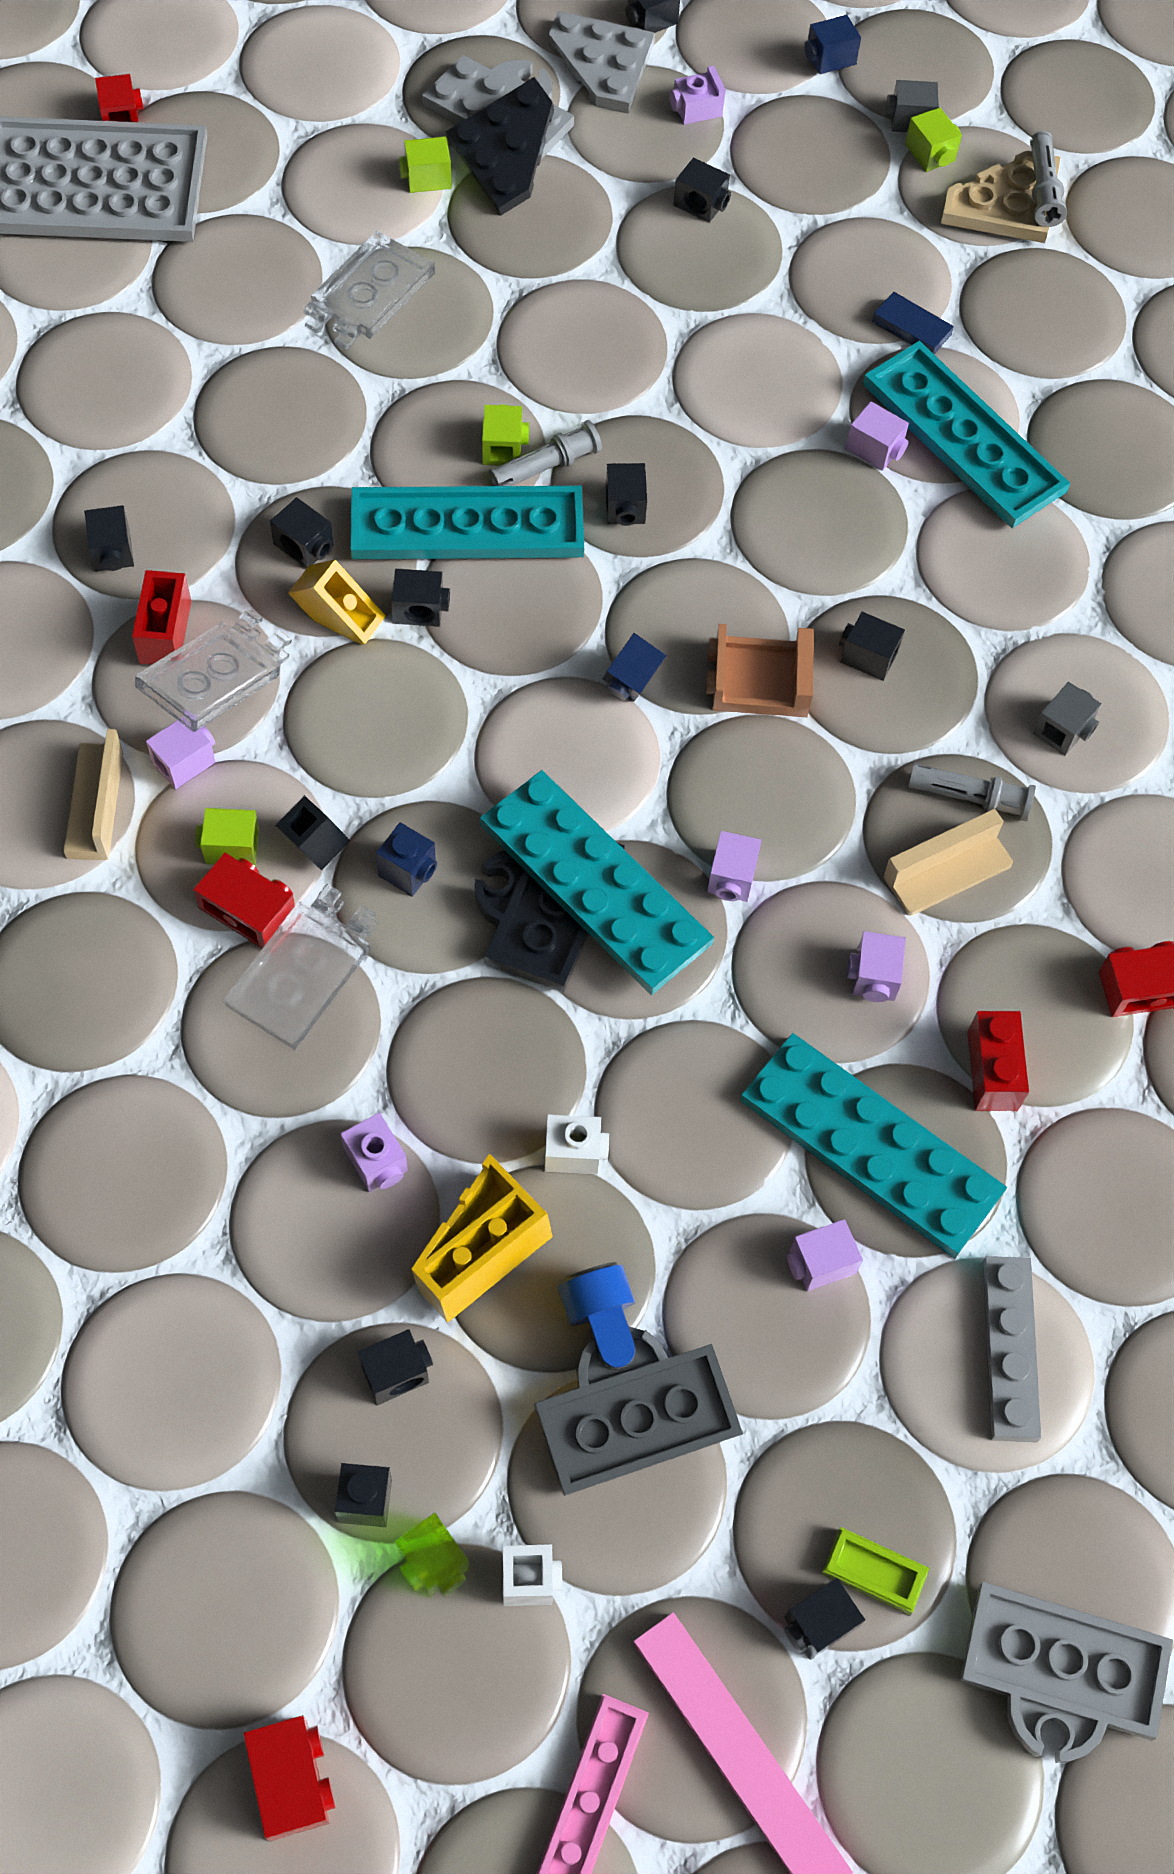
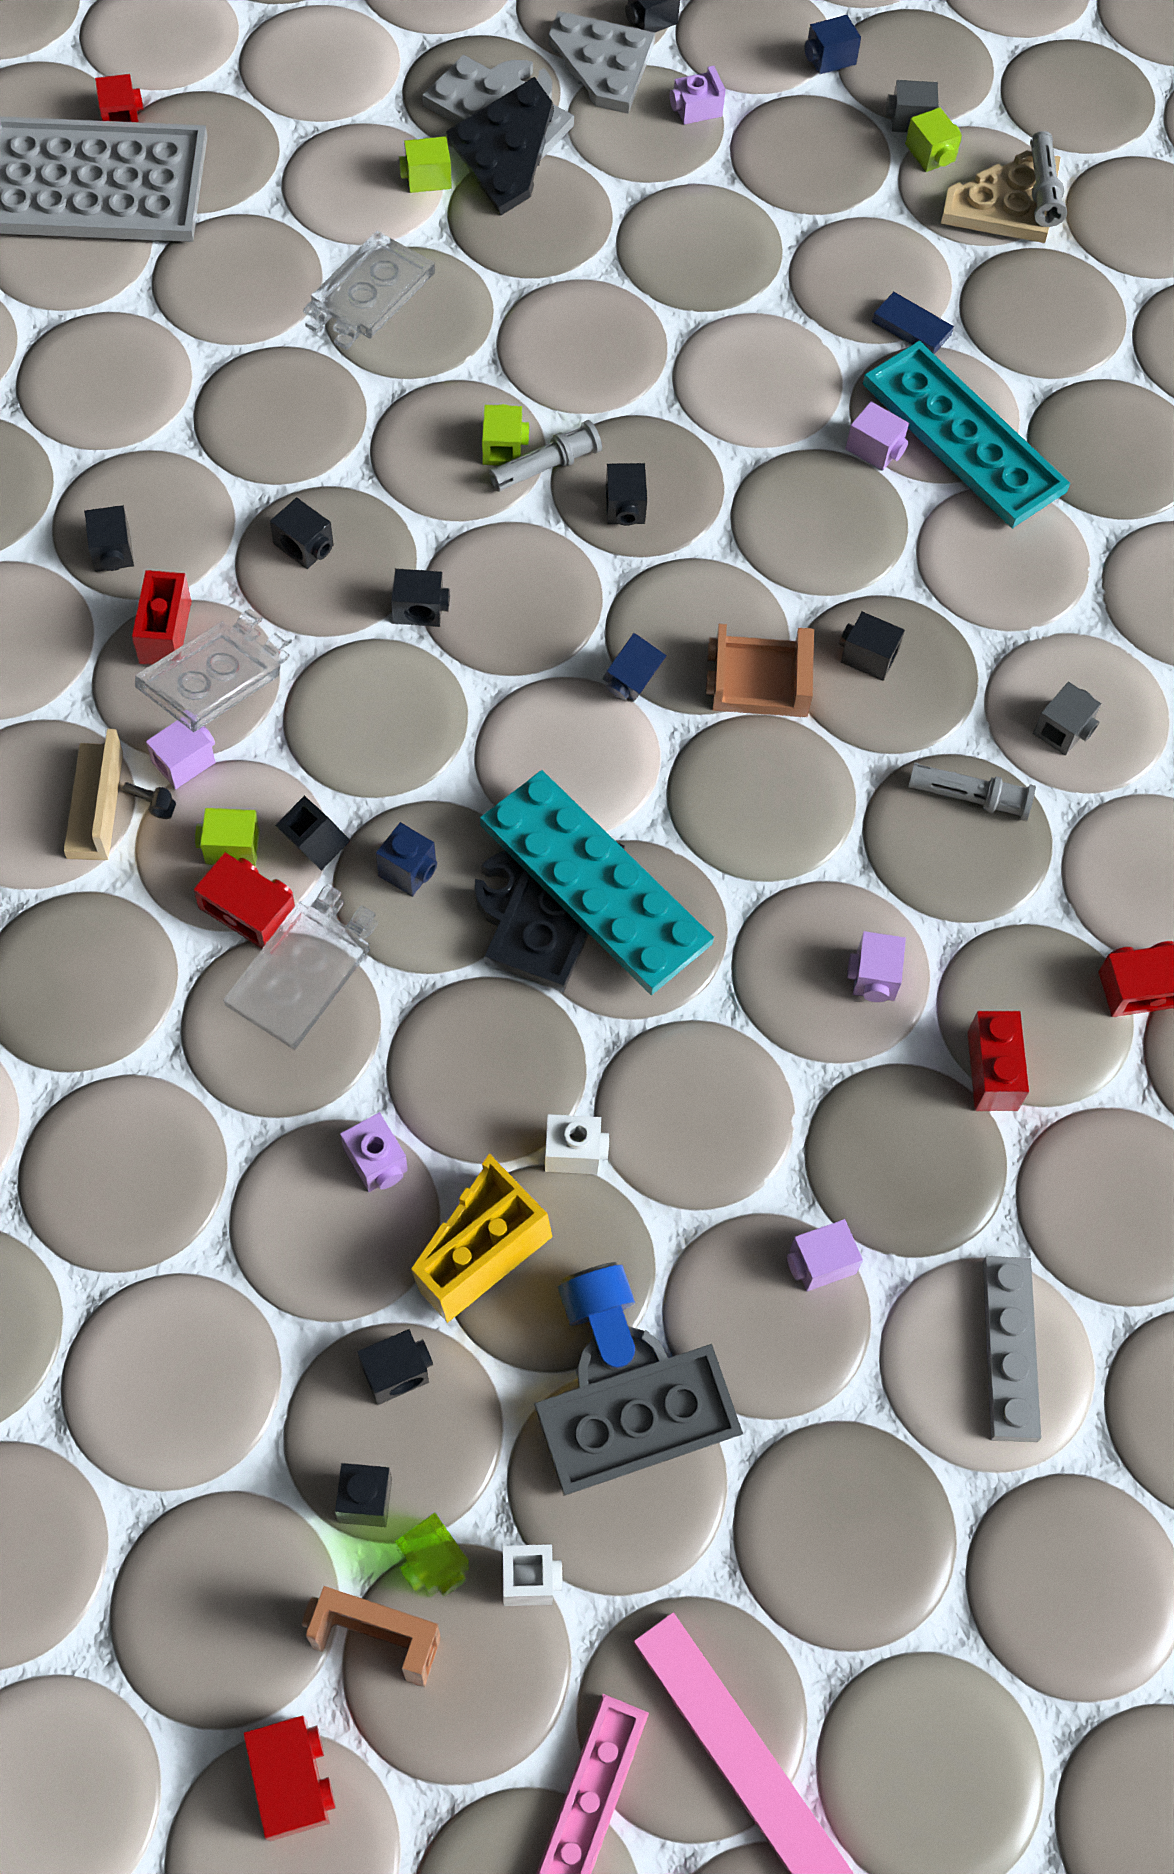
(161, 800): none -> black hand
(336, 601): yellow slope -> none
(377, 1621): none -> nougat panel
(467, 522): teal plate -> none
(702, 190): black brick -> none
(734, 866): lavender brick -> none
(822, 1619): black brick -> none
(873, 1145): teal plate -> none
(875, 1571): lime tile -> none
(948, 863): tan panel -> none
(1065, 1670): light grey plate -> none

